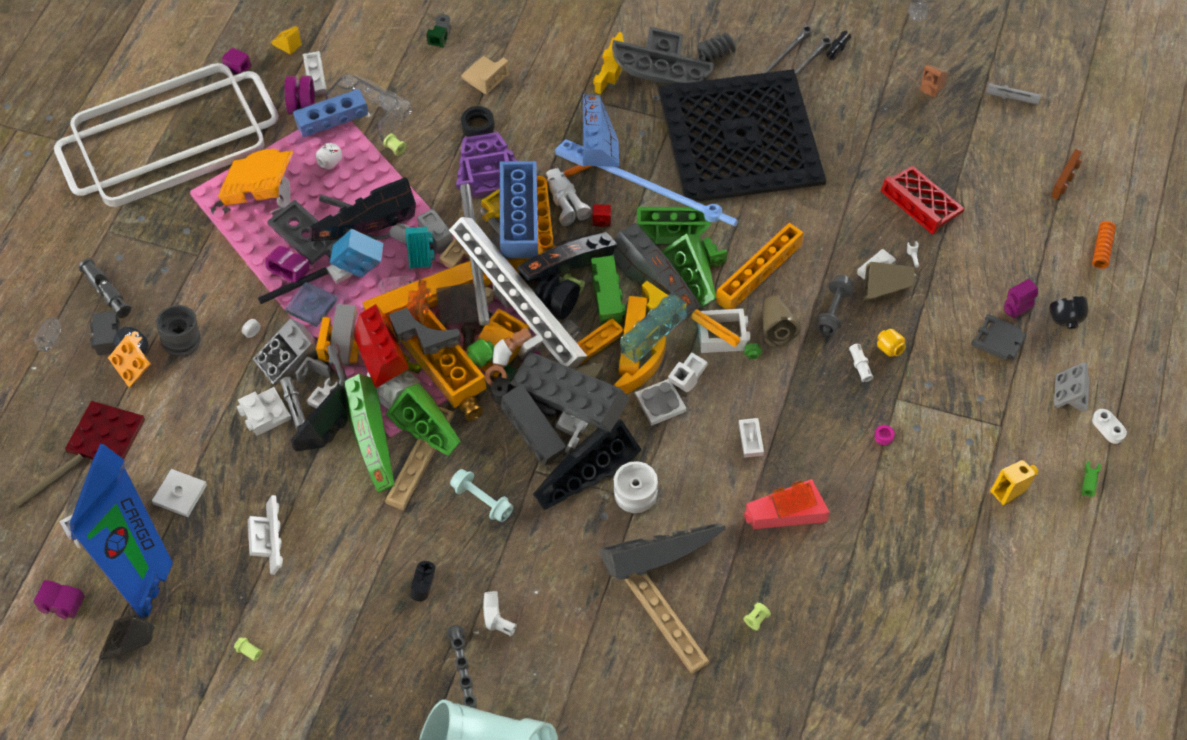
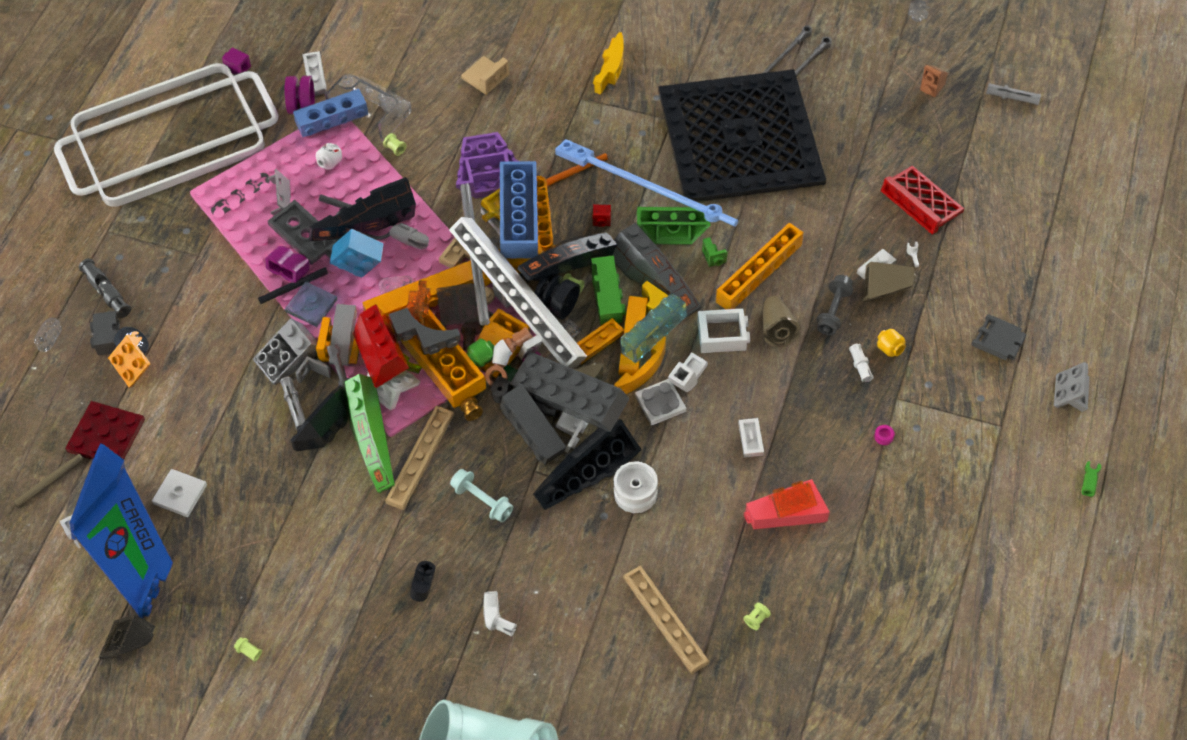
(58, 599): magenta brick -> none
(178, 330): dark grey wheel -> none
(251, 328): white tile -> none
(256, 174): light orange piece -> none
(263, 411): white plate -> none
(264, 536): white bracket -> none
(288, 40): yellow slope -> none
(320, 394): white plate -> none
(337, 274): white plate -> none
(418, 247): teal brick -> none
(421, 416): bright green wedge -> none
(440, 32): dark green leg -> none
(441, 235): light grey brick -> none
(456, 636): dark grey bar -> none
(477, 112): black tyre -> none
(563, 190): white piece -> none
(599, 137): medium blue wedge -> none
(642, 555): dark grey wedge -> none
(660, 59): dark grey plate -> none
(692, 264): bright green wedge -> none
(715, 46): dark grey piece -> none
(715, 328): light orange axle -> none
(753, 350): bright green plate -> none
(838, 45): black pin -> none
(1013, 481): yellow torso -> none
(1021, 298): magenta brick -> none
(1067, 174): dark orange plate -> none
(1069, 312): black cylinder -> none
(1104, 244): orange piece -> none
(1108, 425): white plate -> none

